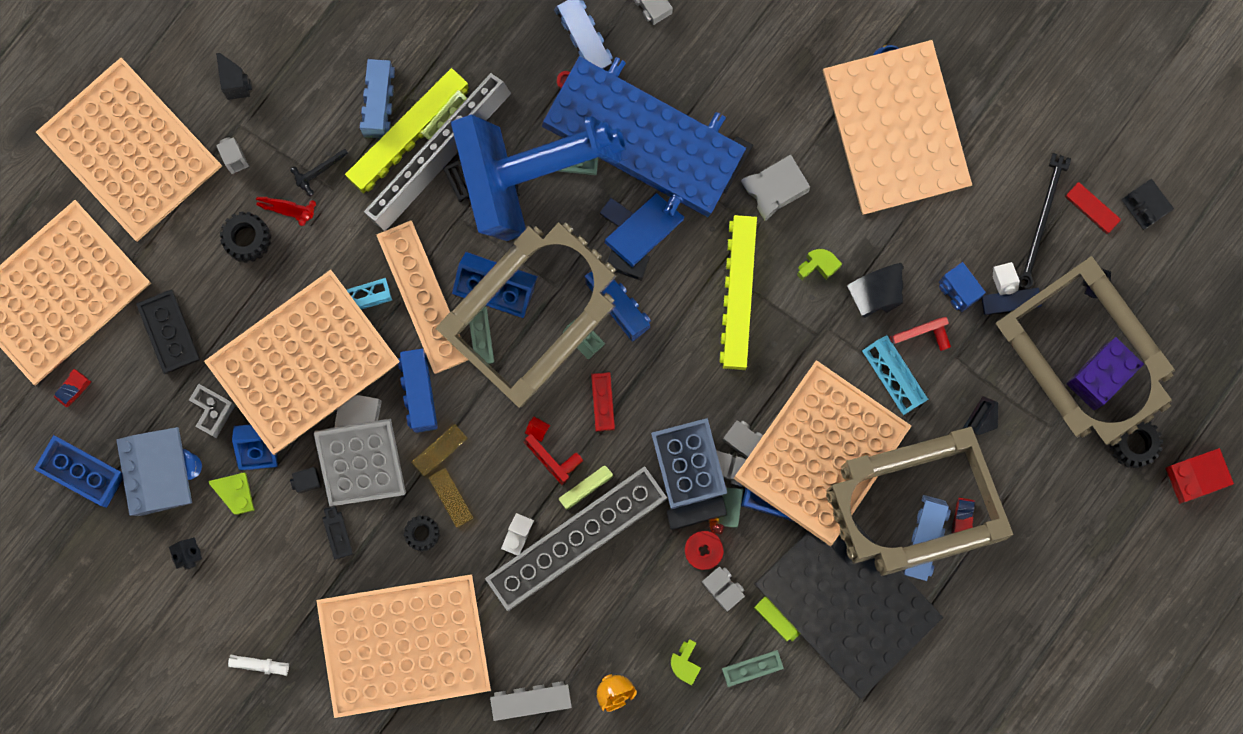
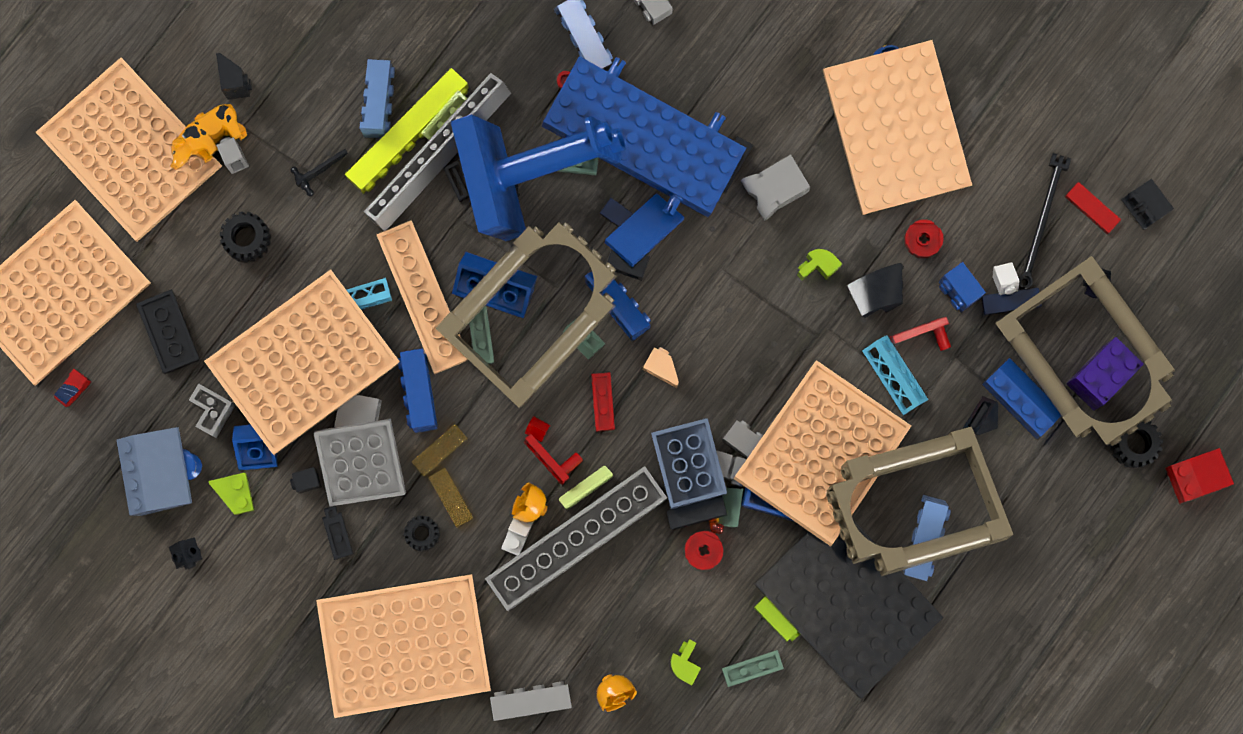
(79, 471): blue brick -> none
(202, 135): none -> light orange animal
(267, 666): white pin -> none
(289, 208): red piece -> none
(530, 504): none -> light orange cylinder
(661, 366): none -> light nougat slope
(723, 589): light grey piece -> none
(739, 292): neon yellow brick -> none
(915, 232): none -> red plate
(963, 515): leg -> none
(1022, 398): none -> blue slope

